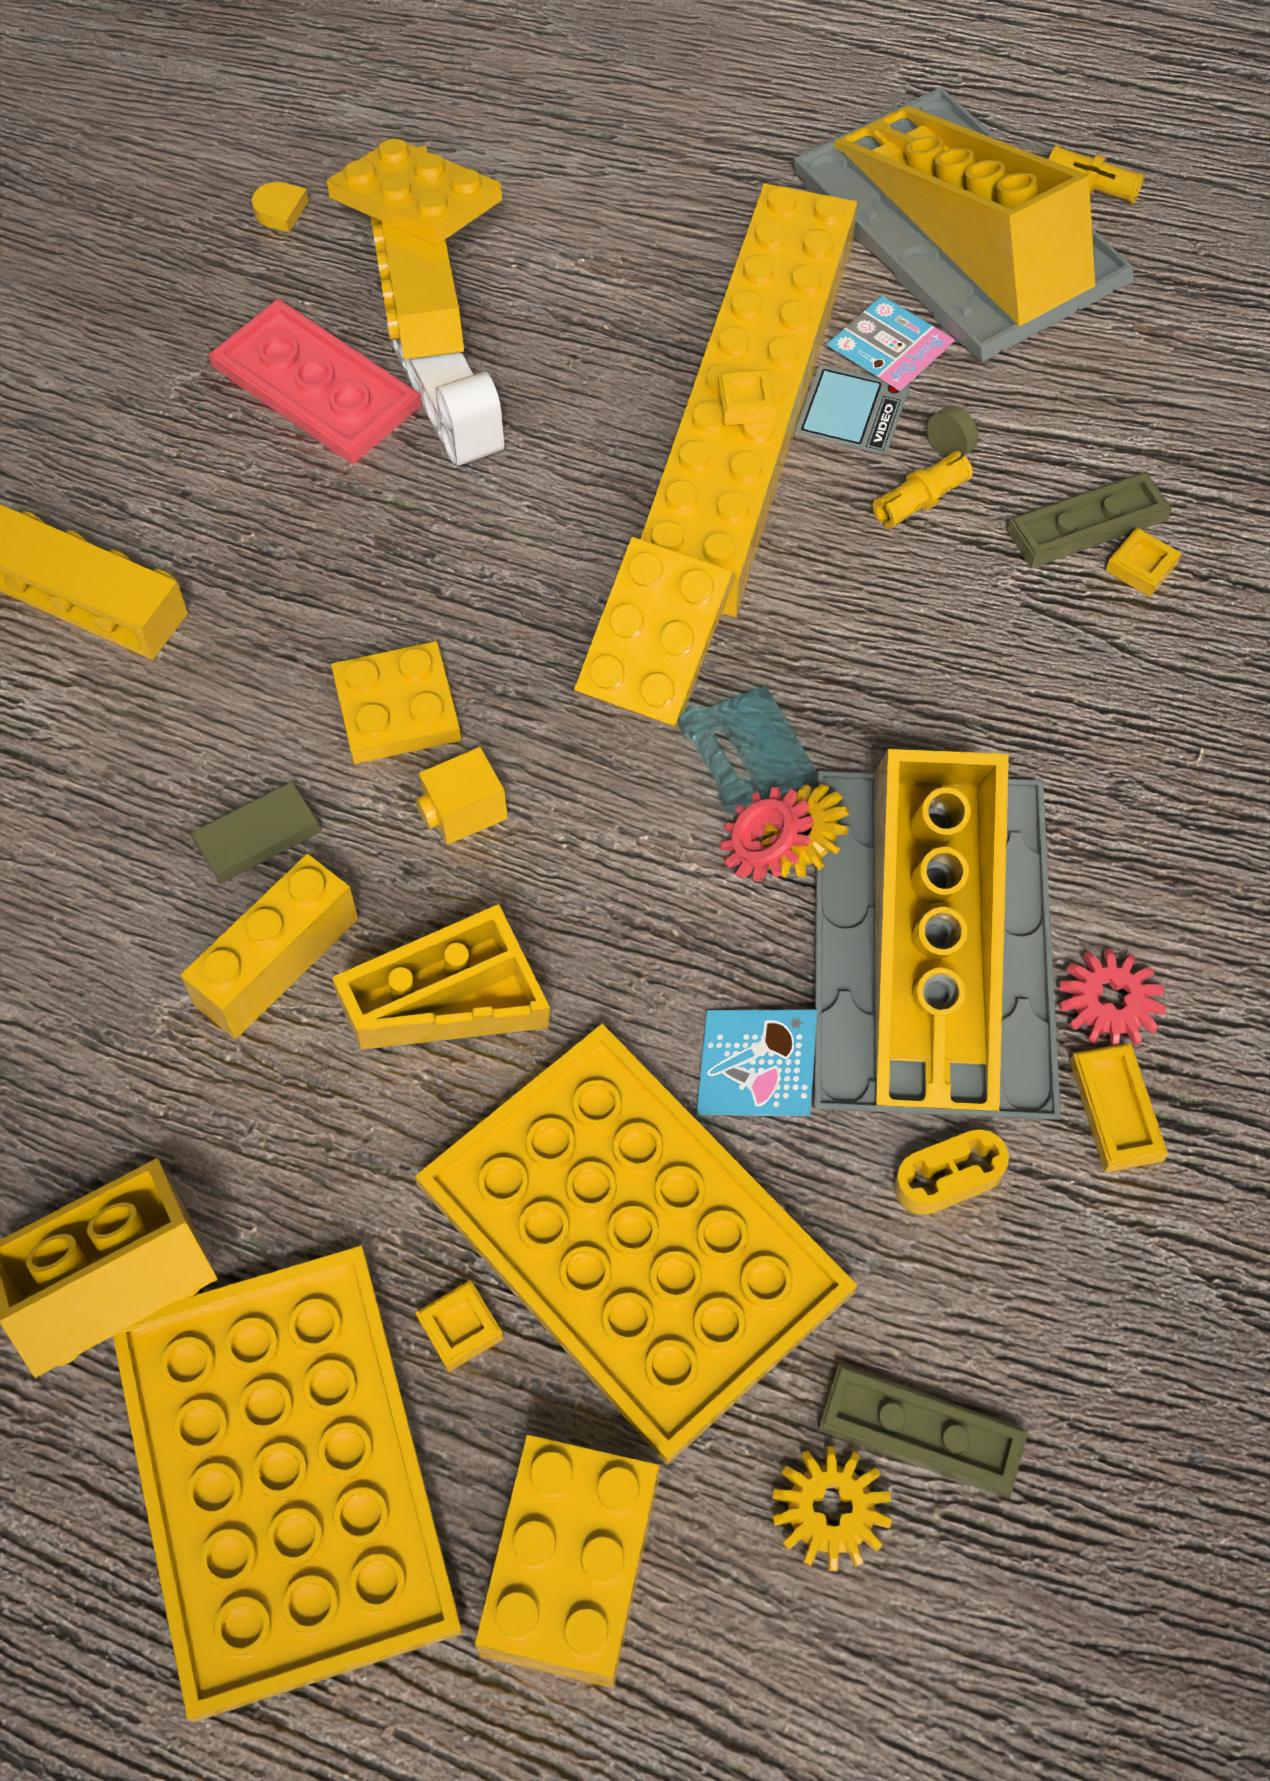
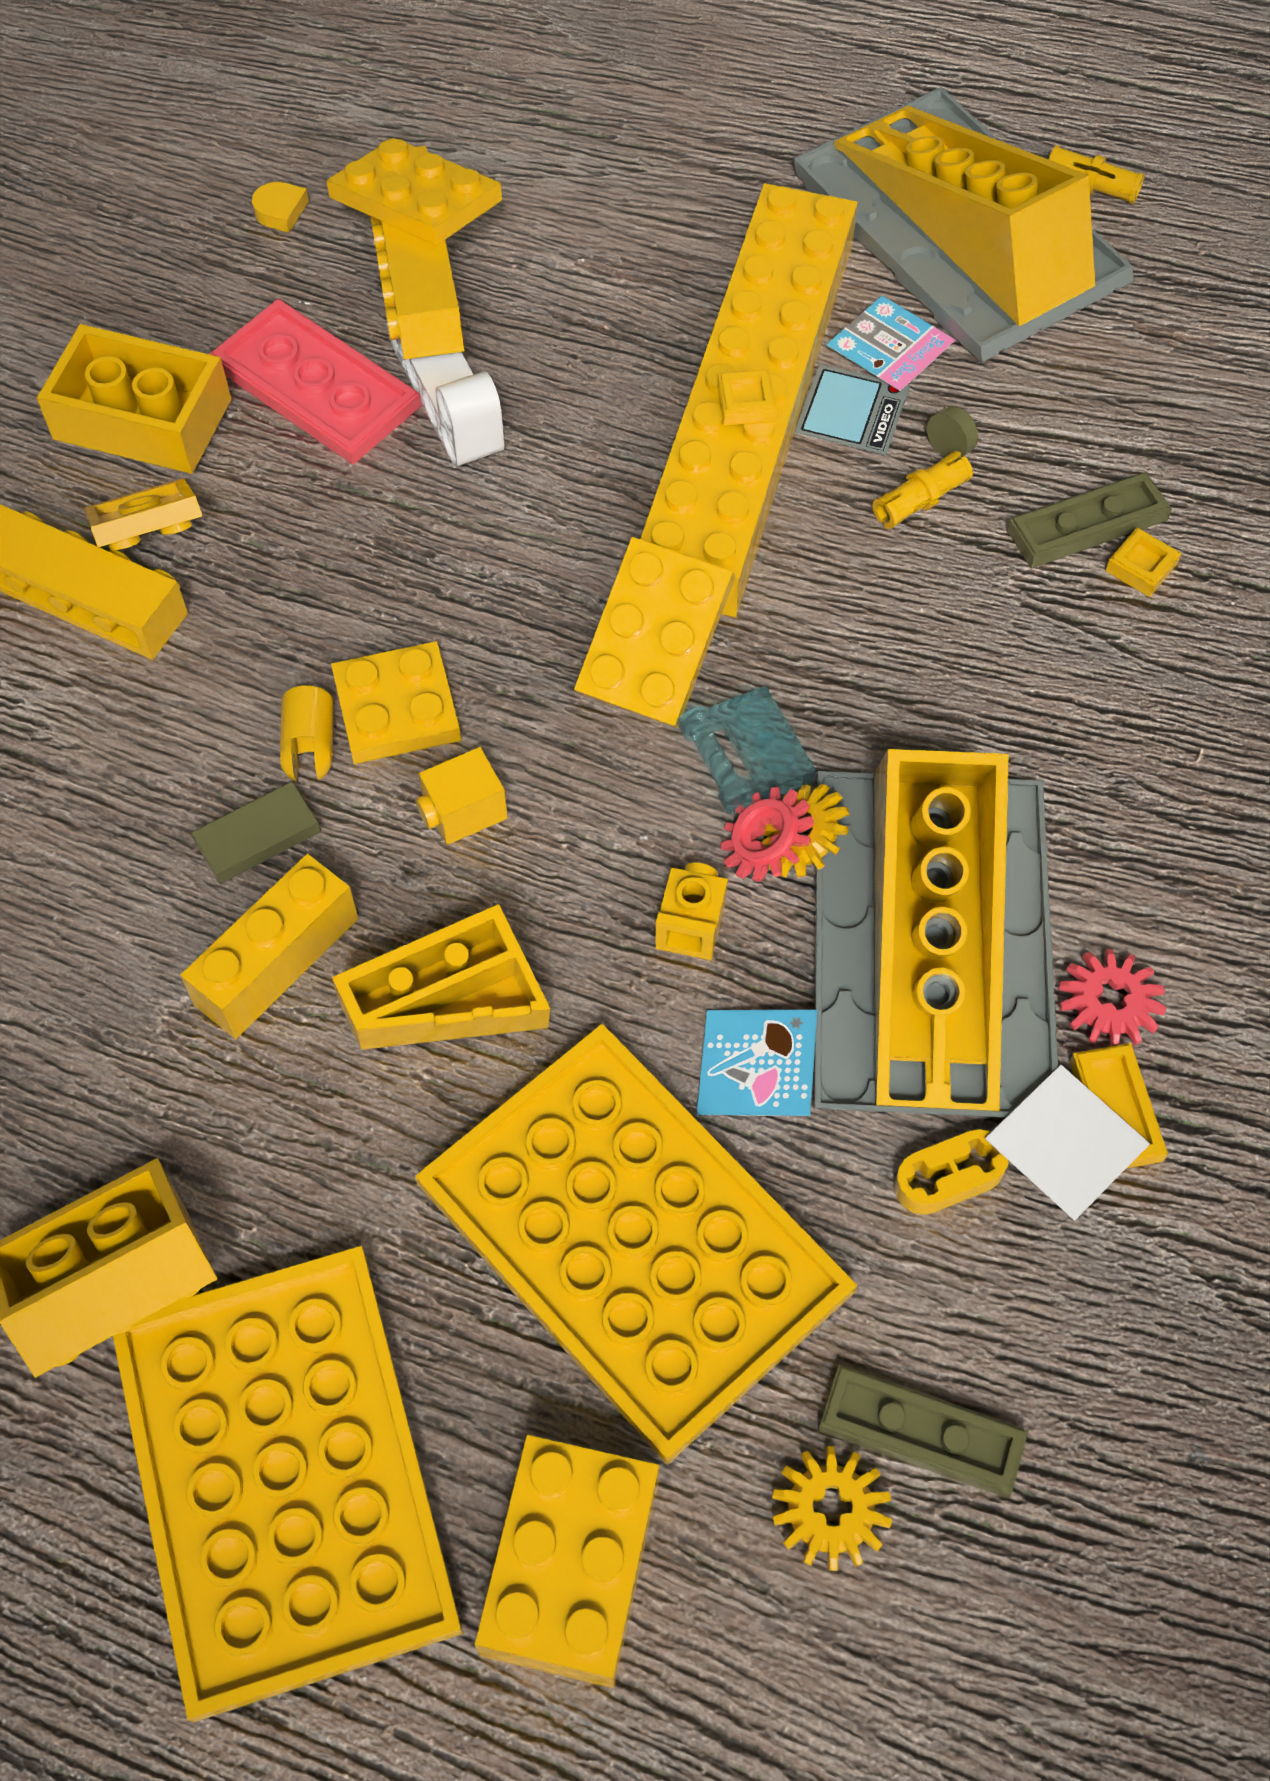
(126, 517): none -> yellow plate
(135, 398): none -> yellow brick
(306, 728): none -> yellow piece
(459, 1326): yellow tile -> none
(691, 911): none -> yellow brick
(1067, 1142): none -> white sticker

